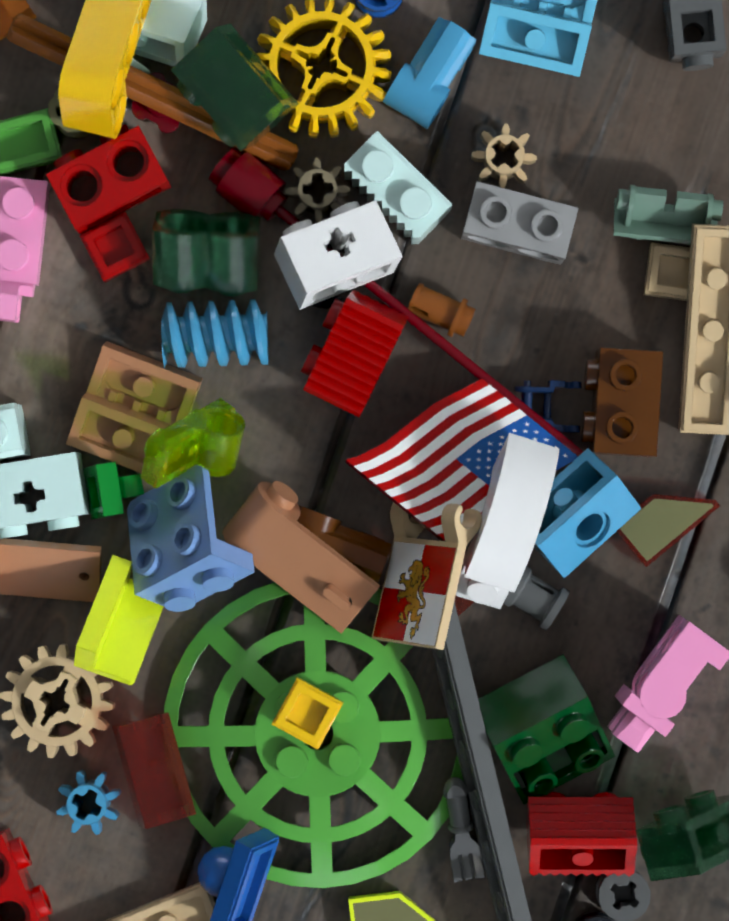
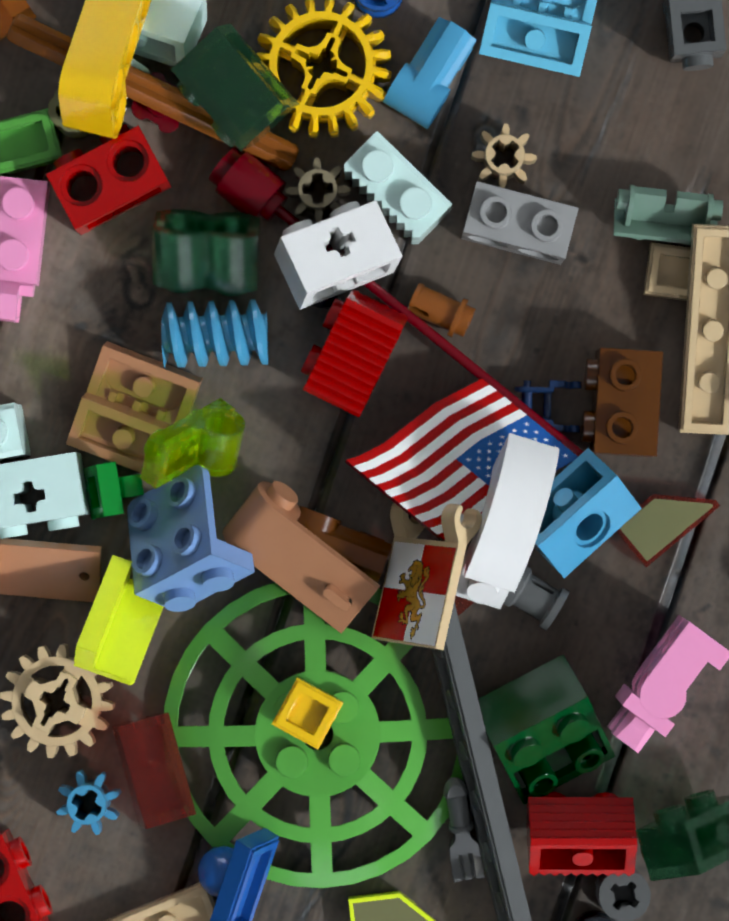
(115, 247): red tile -> none

